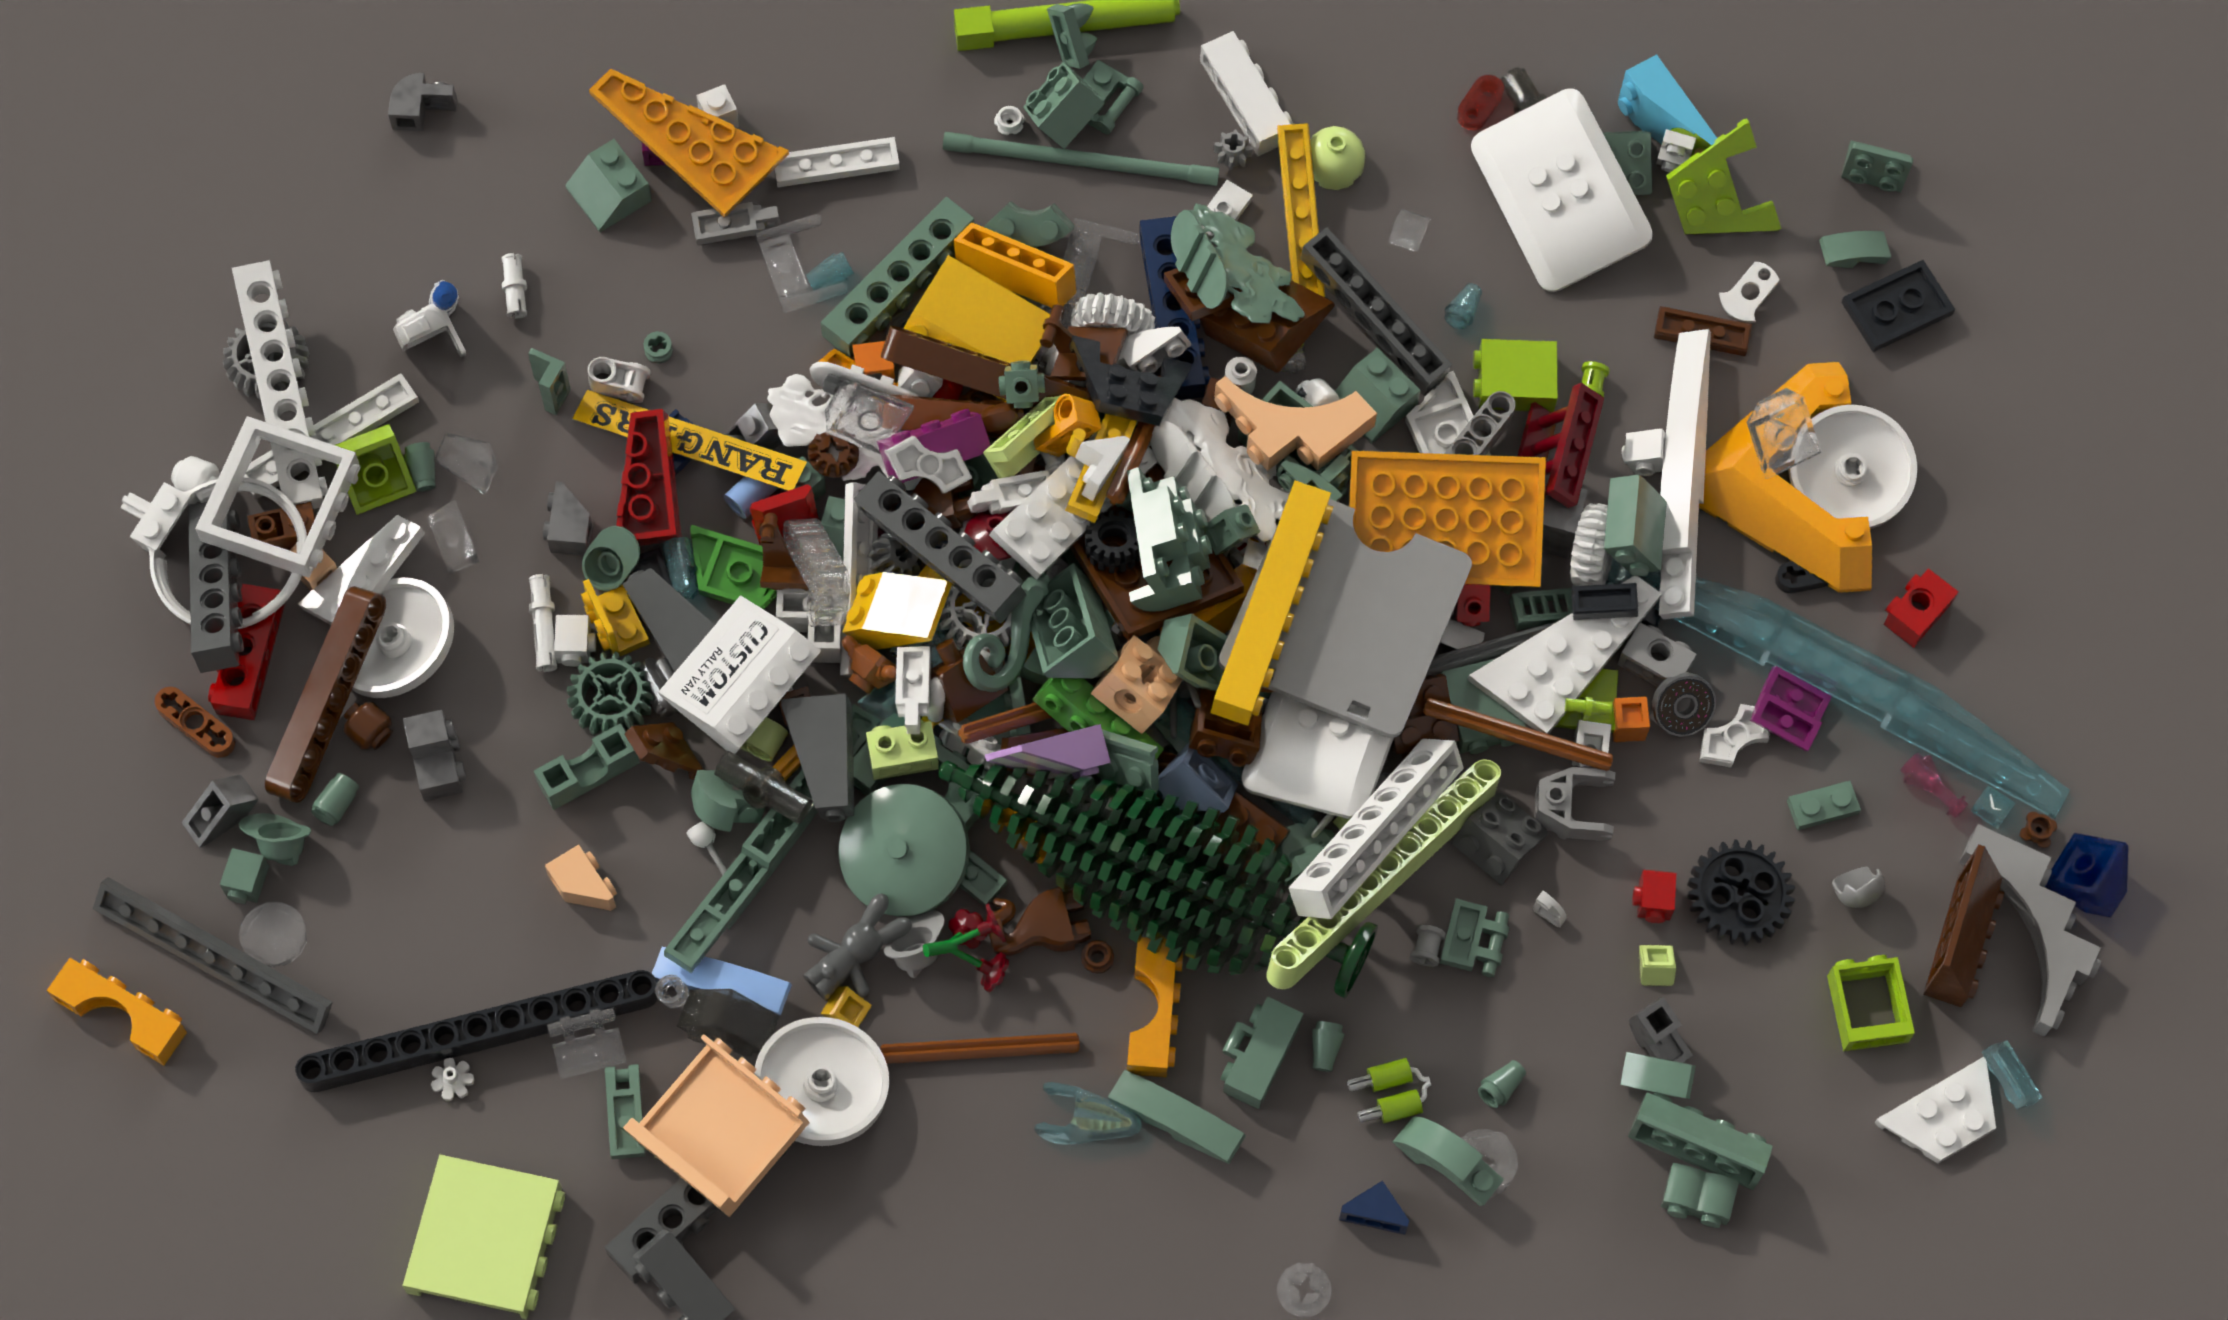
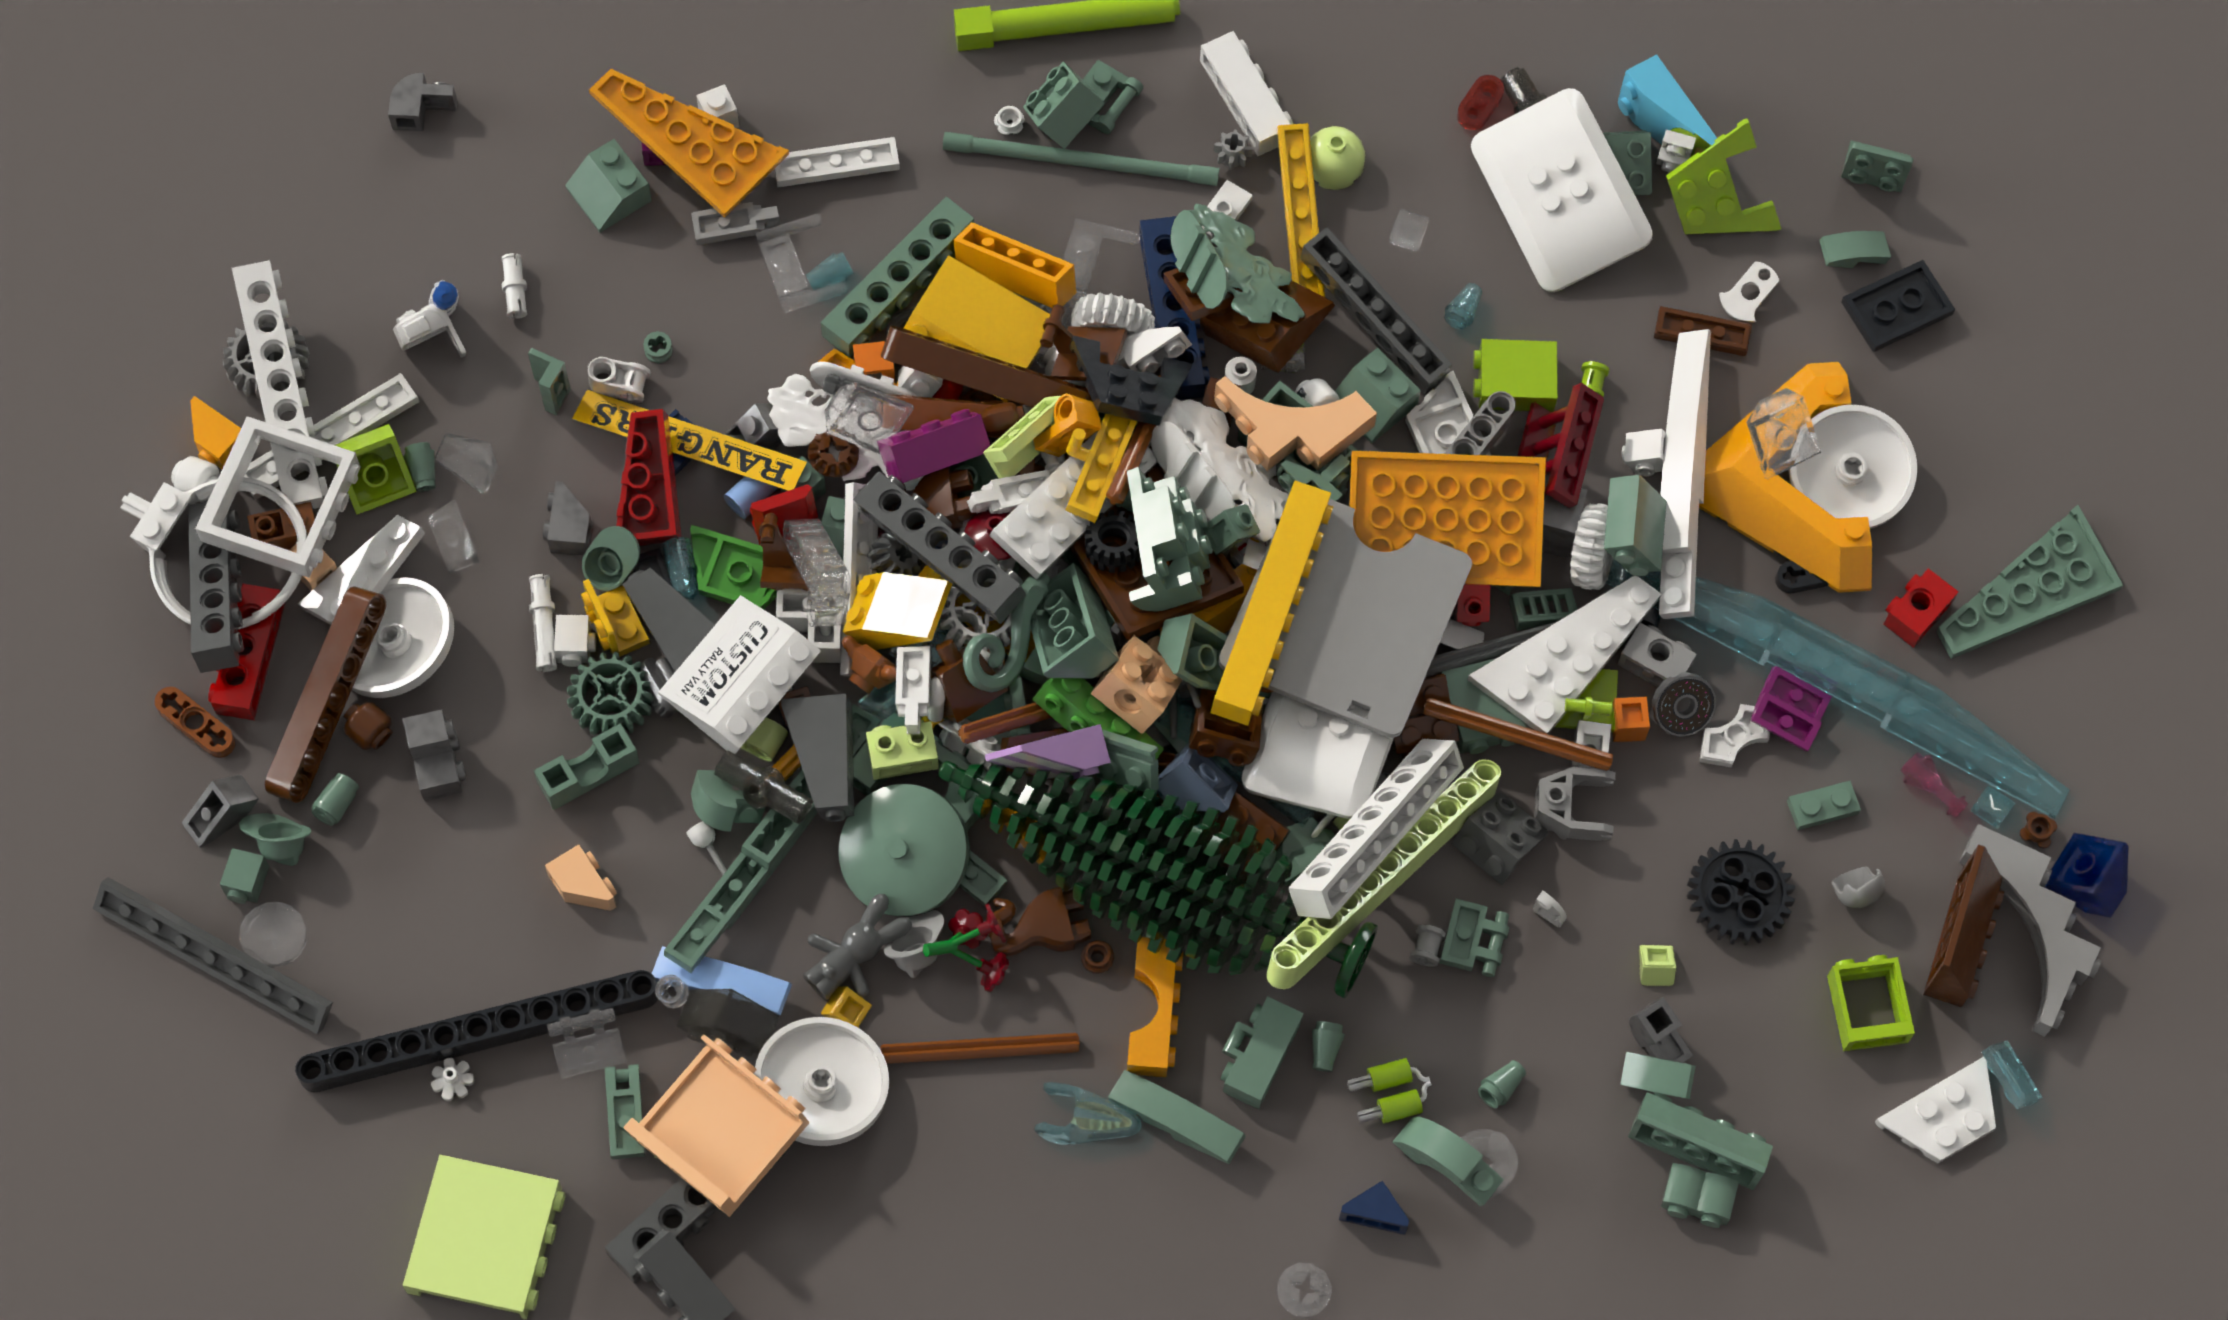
(82, 990): light orange arch -> none
(212, 433): none -> light orange slope
(663, 746): reddish brown wing -> none
(913, 459): white tile -> none
(1022, 372): sand green brick -> none
(1029, 226): sand green brick -> none
(1072, 44): sand green tile -> none
(1102, 458): white slope -> none
(1604, 601): black tile -> none
(1655, 896): red brick -> none
(2045, 581): none -> sand green wing

